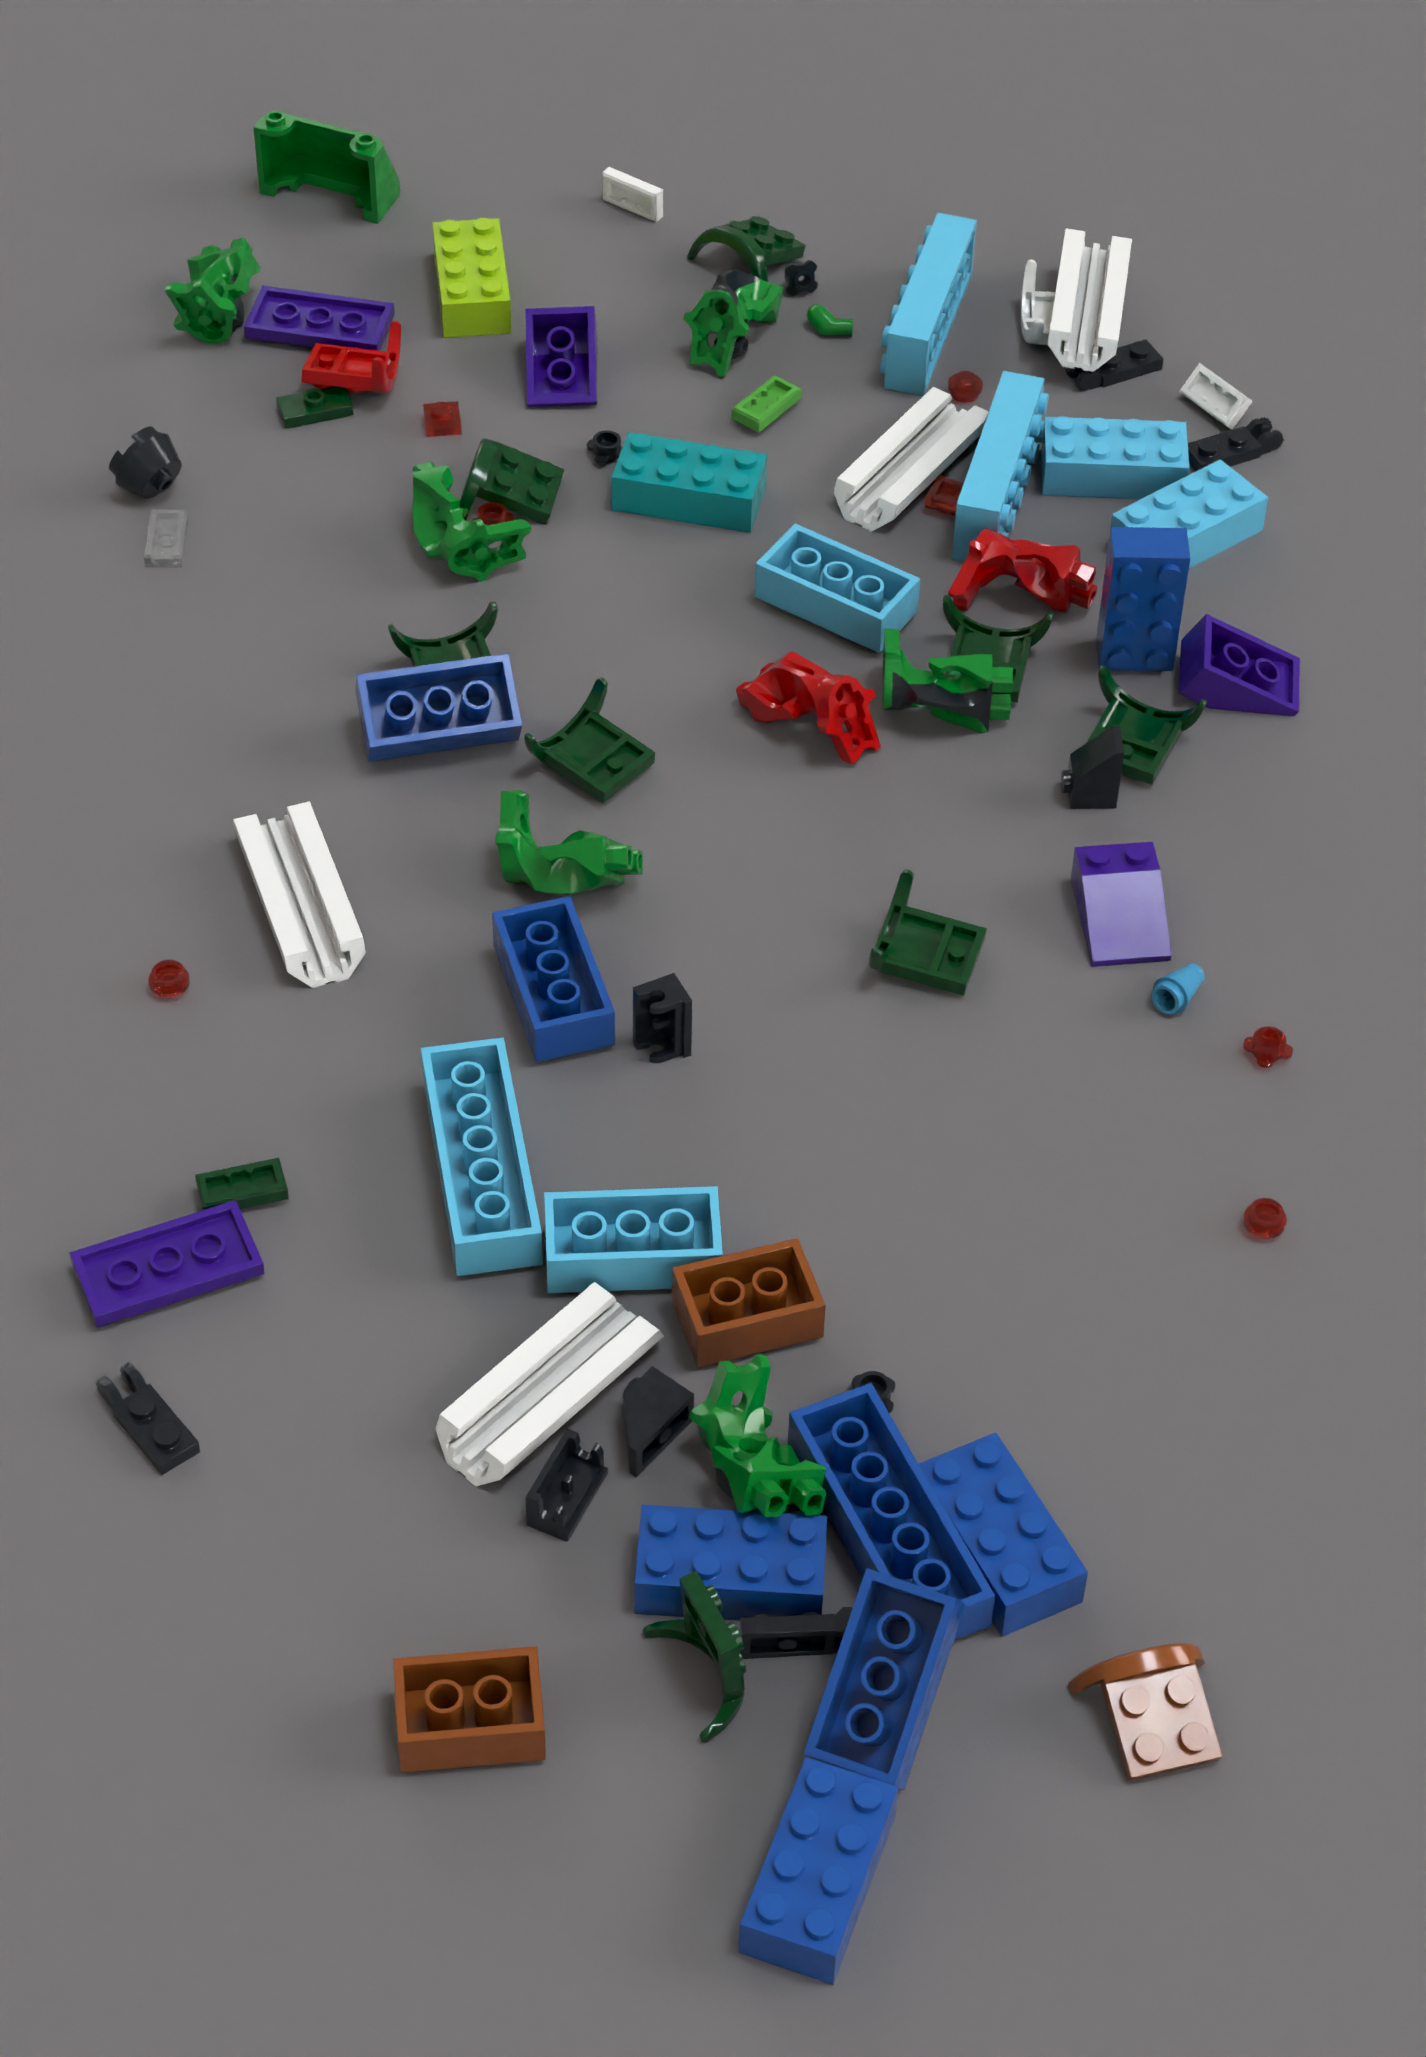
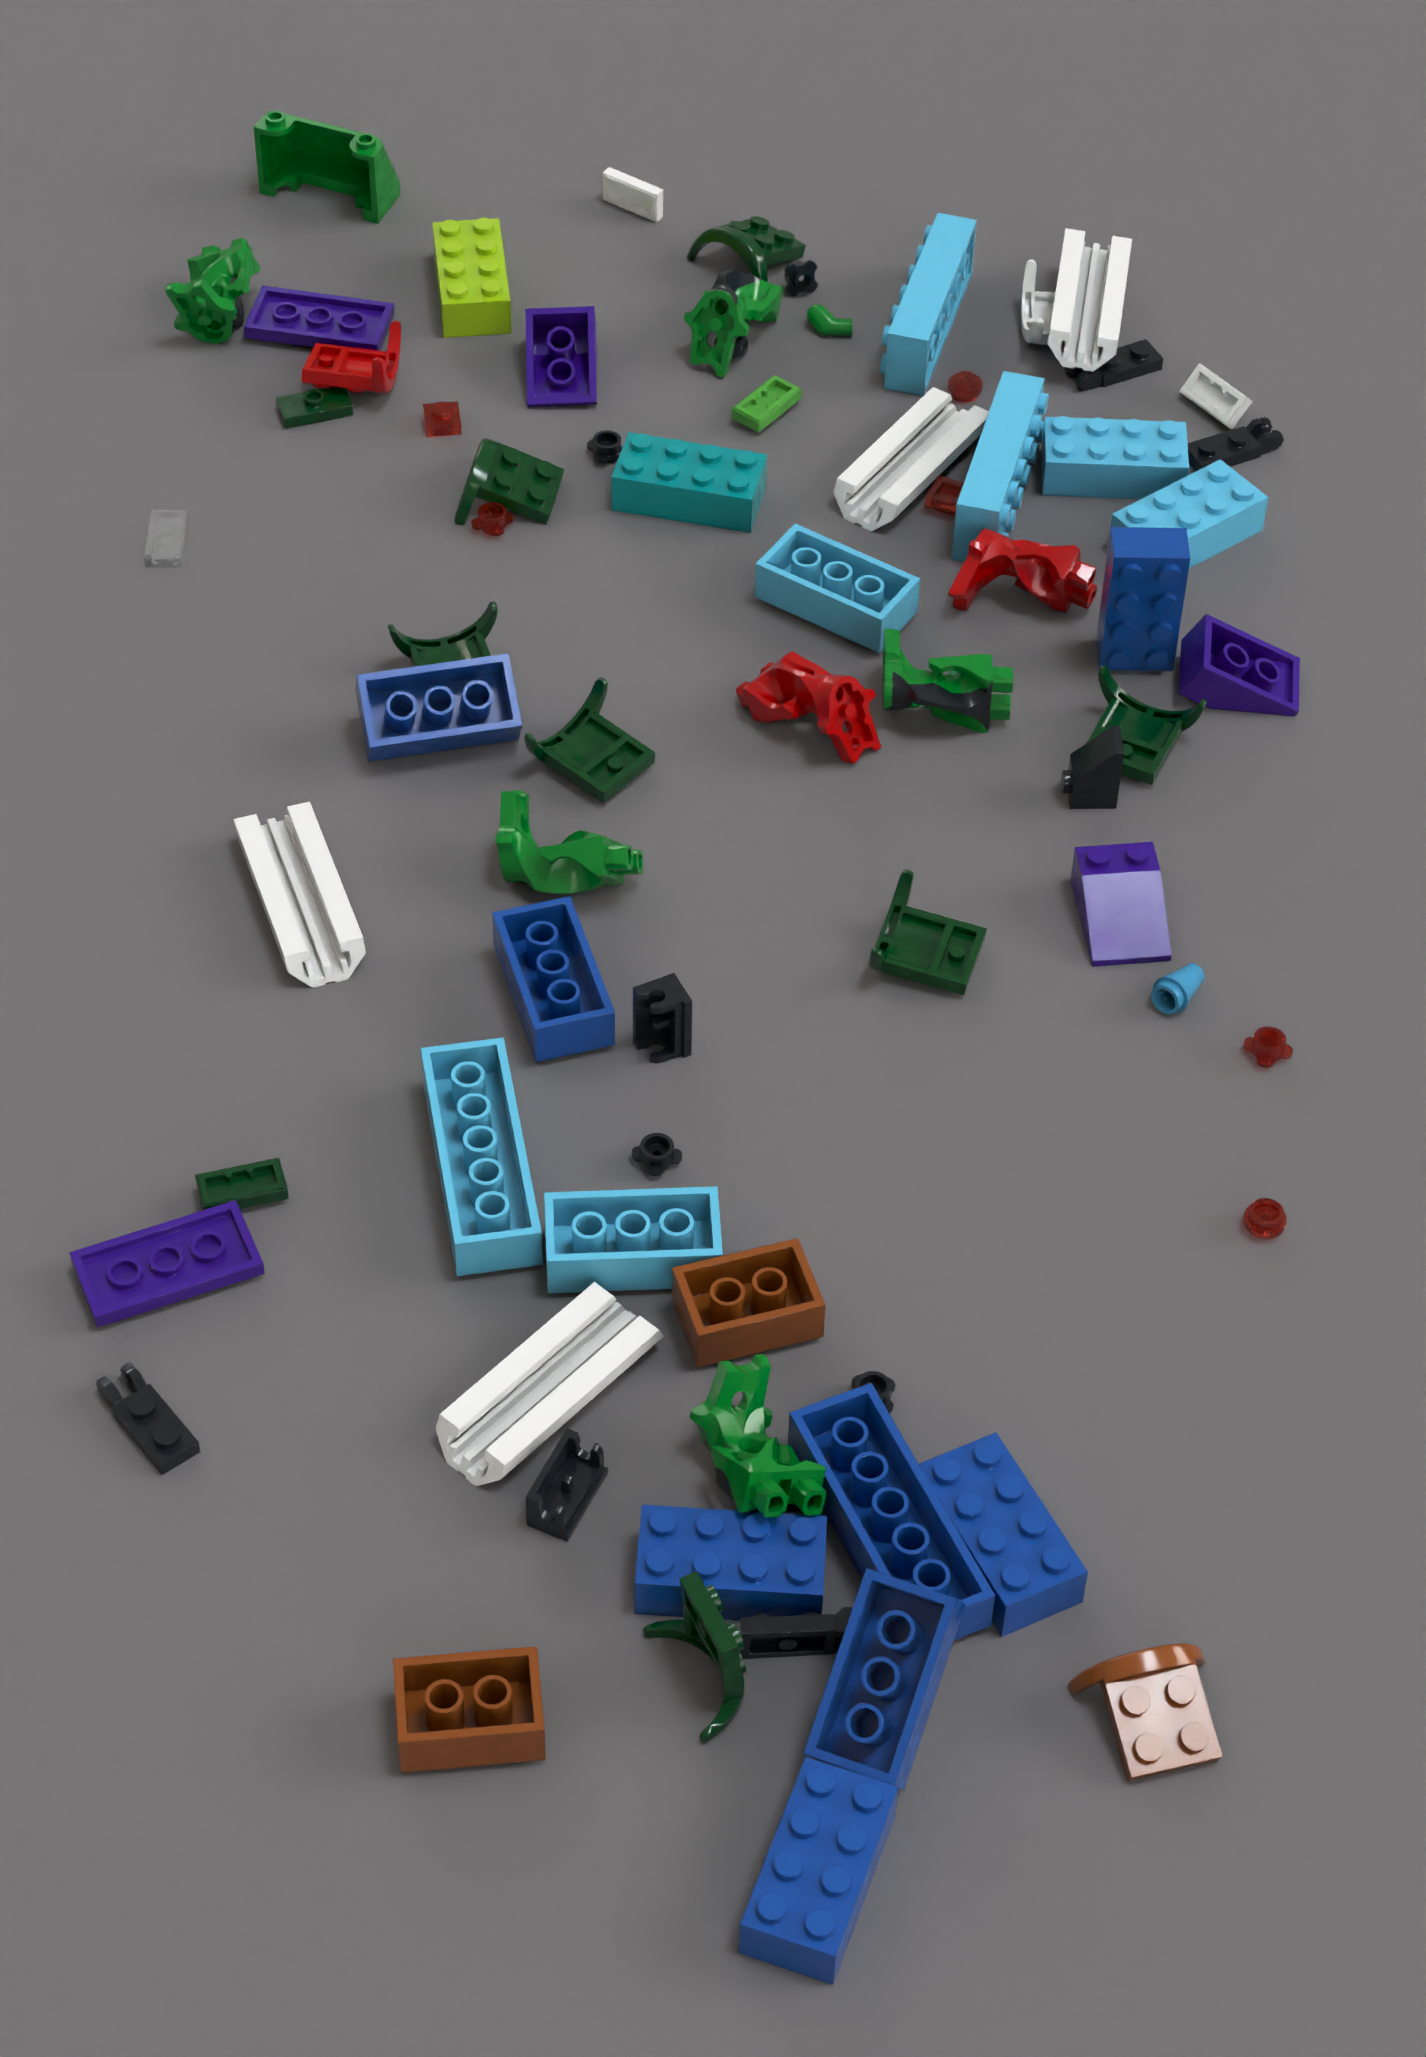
(147, 464): black cone -> none
(168, 979): clear red plate -> none
(448, 537): green hips -> none
(653, 1416): black slope -> none
(654, 1145): none -> black plate
(1007, 646): dark green piece -> none

